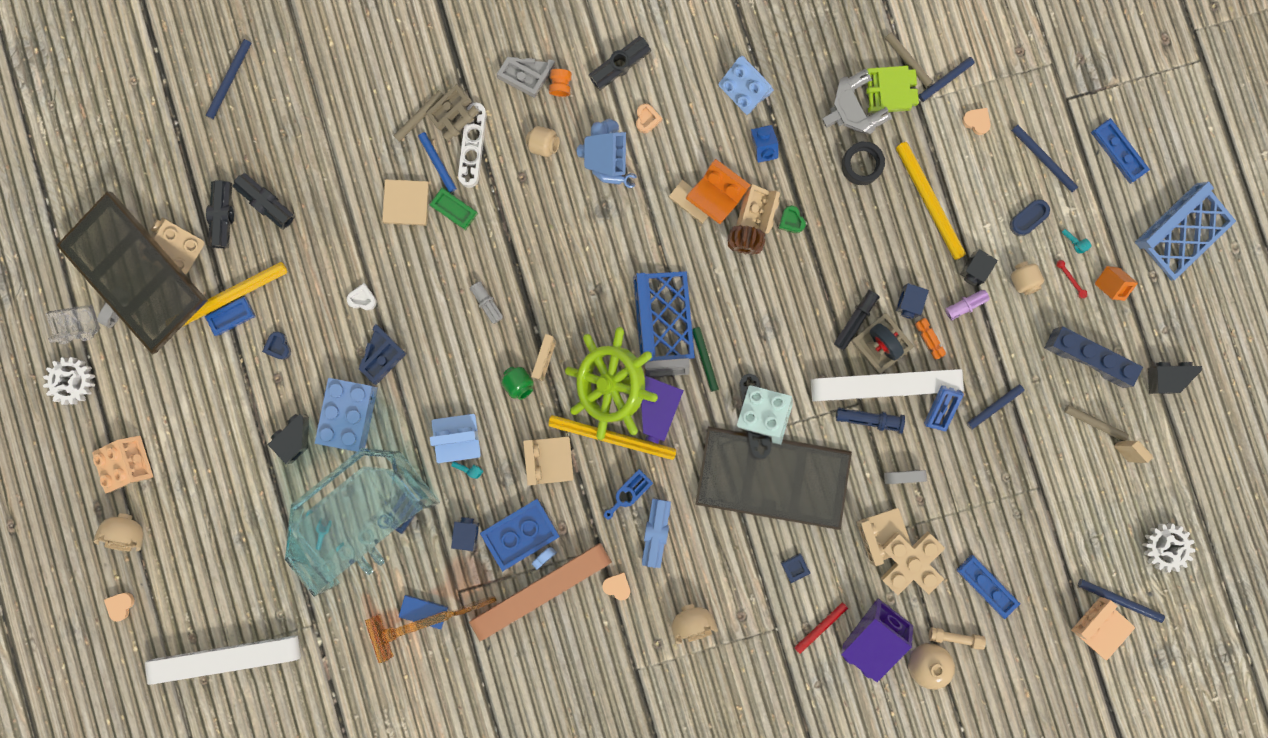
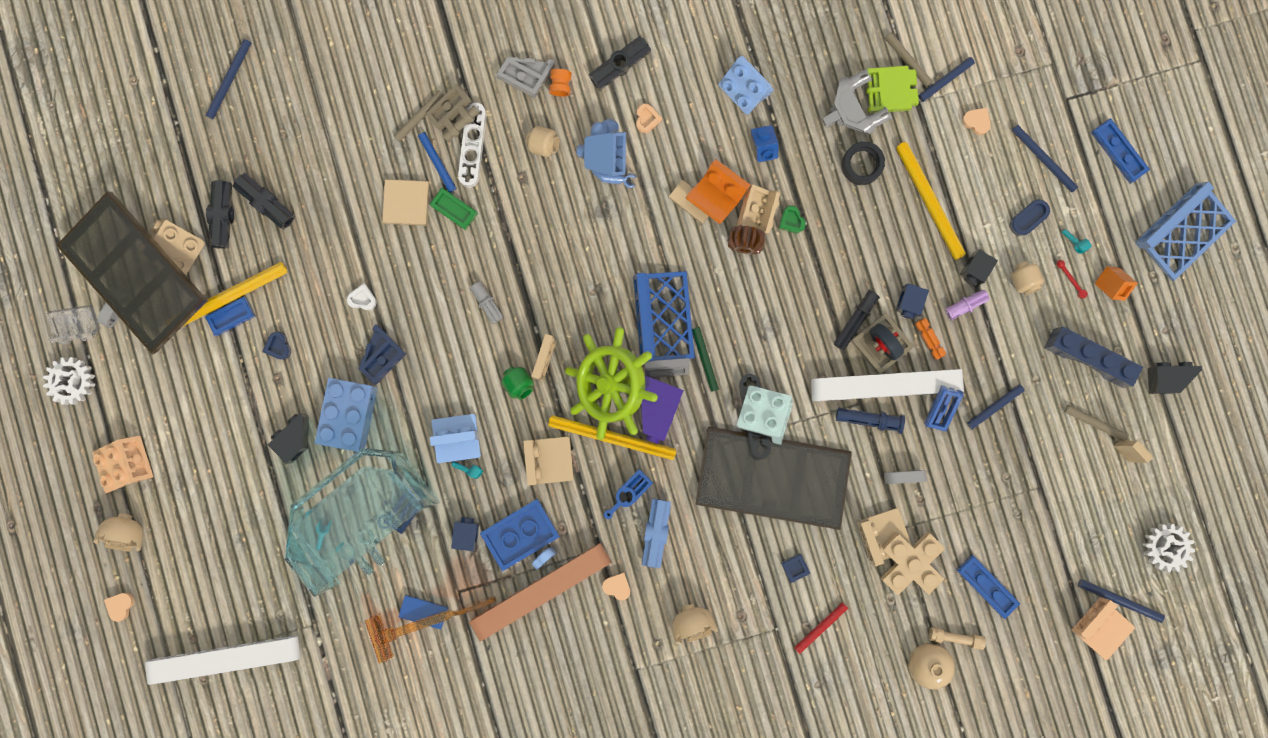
(878, 641): dark purple slope -> none

